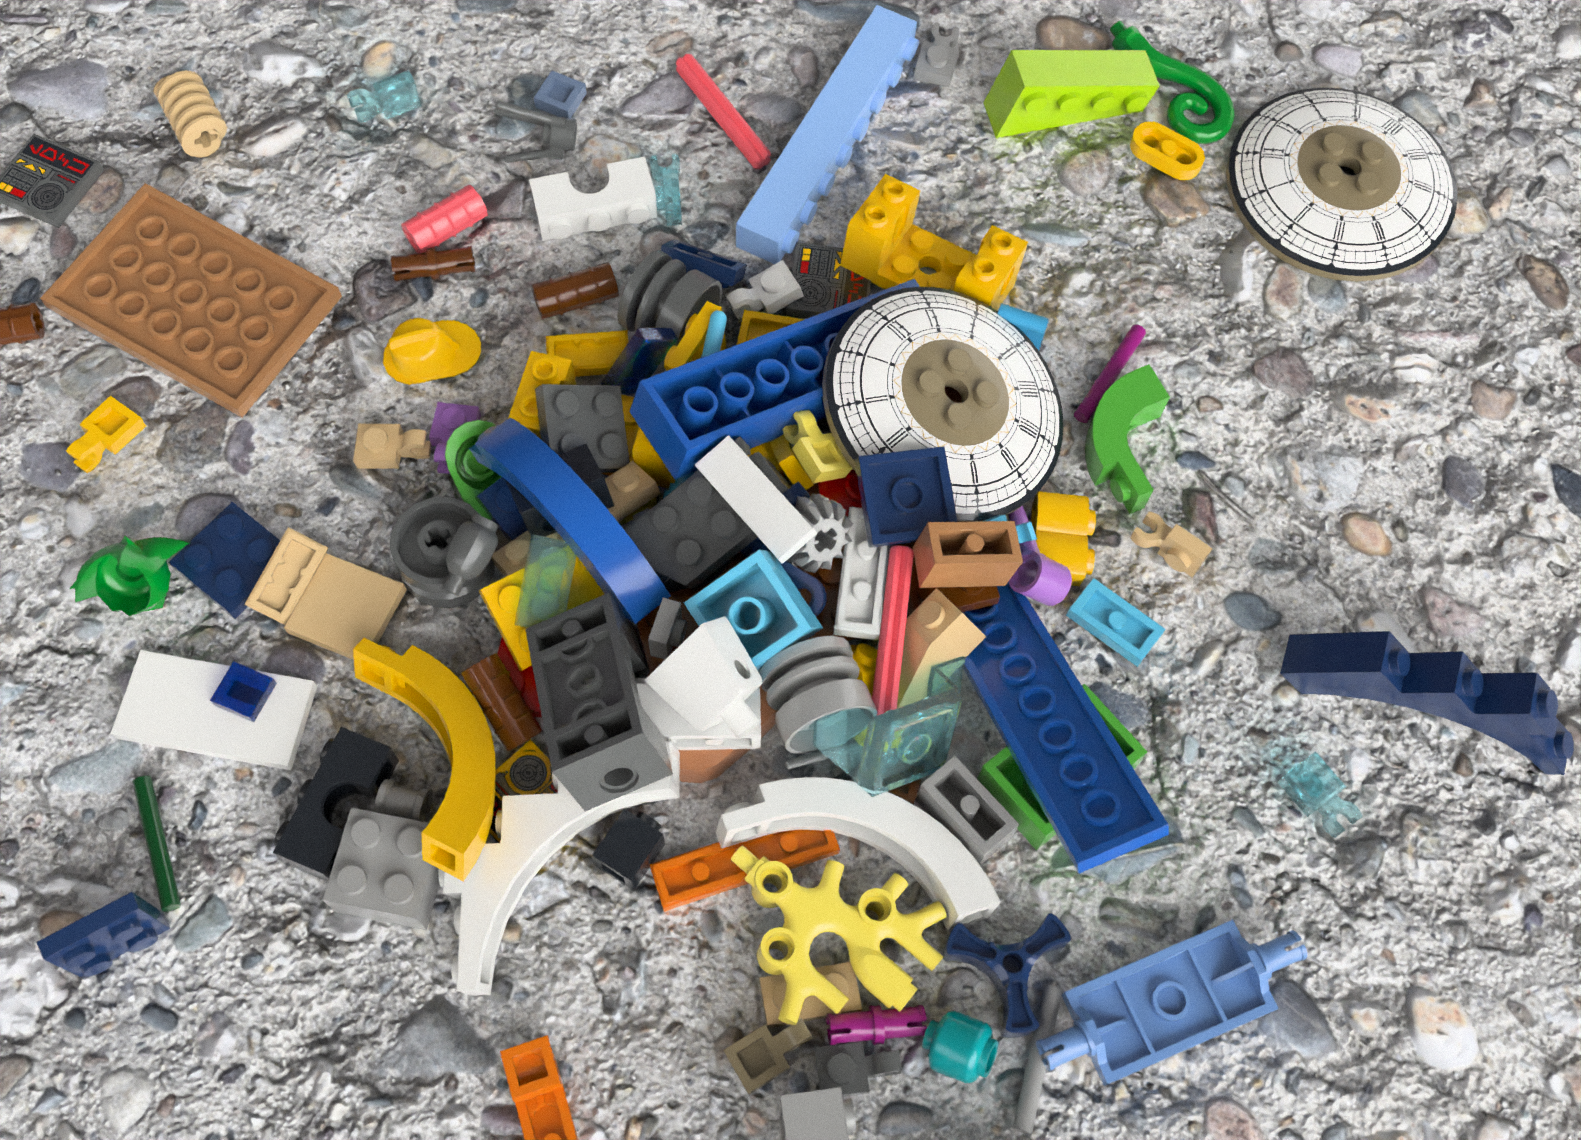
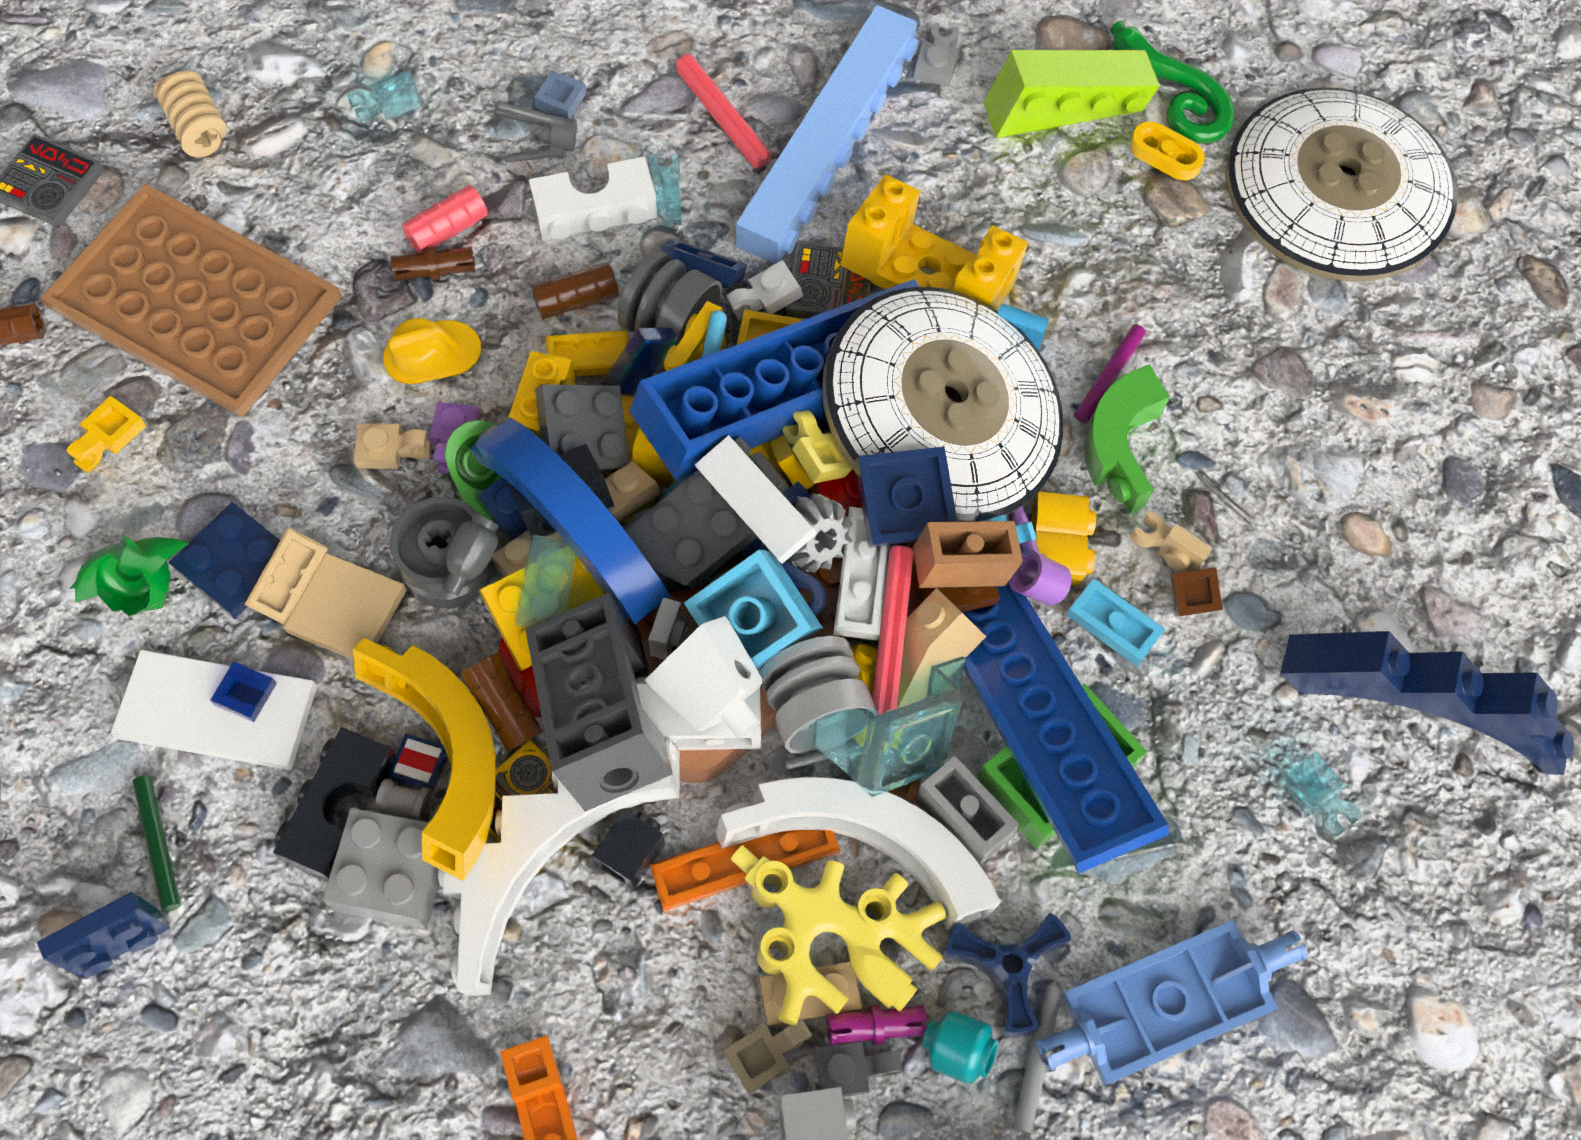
(418, 762): none -> tile
(1196, 591): none -> reddish brown plate

